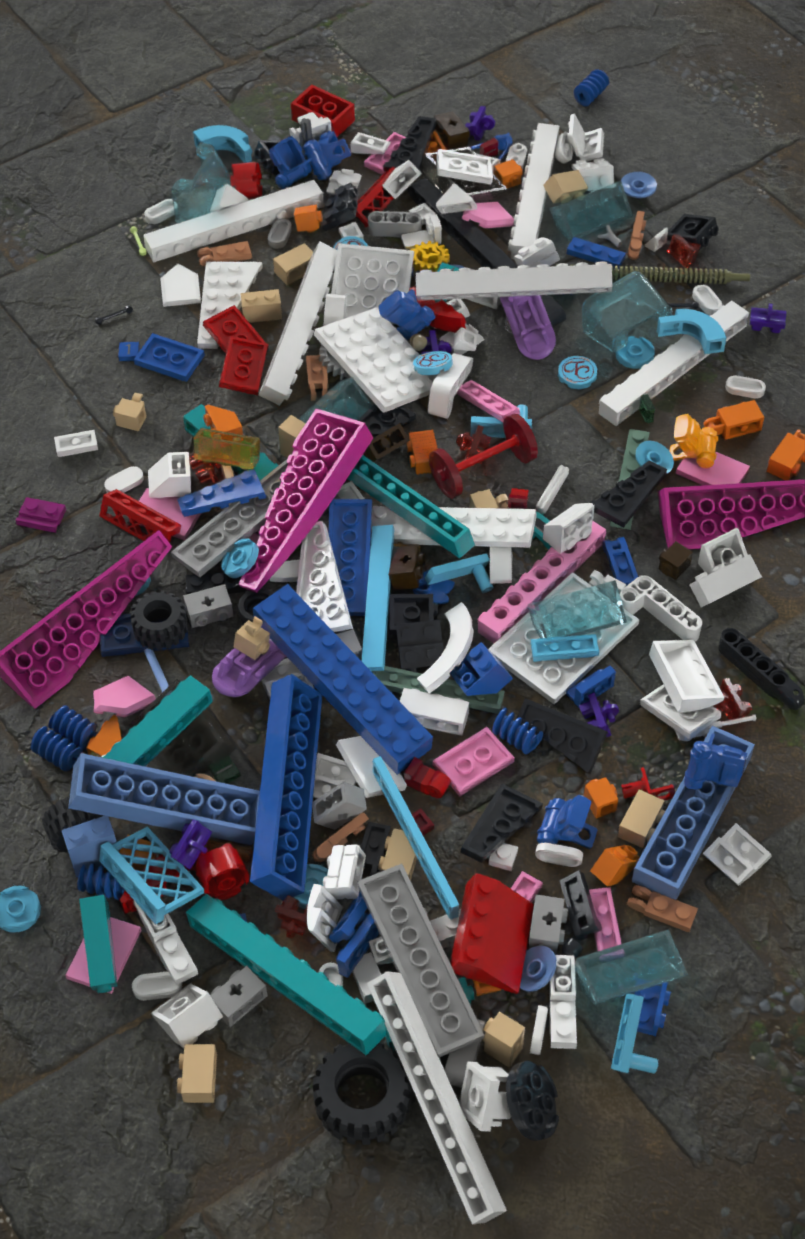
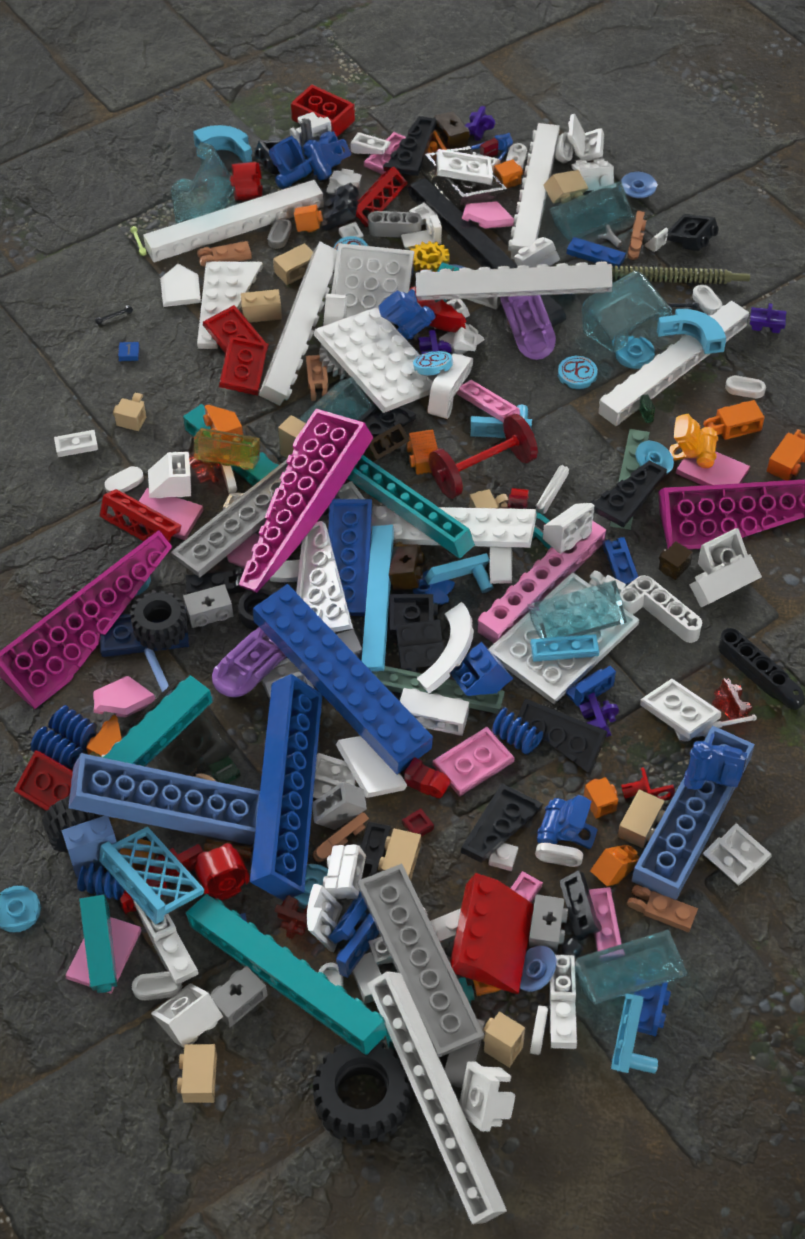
(41, 514): magenta plate -> none
(44, 781): none -> red tile
(160, 212): white tile -> none
(169, 357): blue plate -> none
(191, 844): dark purple hips -> none
(227, 197): white slope -> none
(230, 490): blue wing -> none
(240, 558): medium azure tile -> none
(252, 639): tan brick -> none
(401, 178): white slope -> none
(416, 839): medium azure tile -> none
(418, 342): dark tan hinge -> none
(455, 201): white slope -> none
(472, 442): clear red hips -> none
(532, 1100): black tile -> none
(591, 87): blue piece -> none
(683, 251): clear red slope -> none
(685, 675): white slope -> none

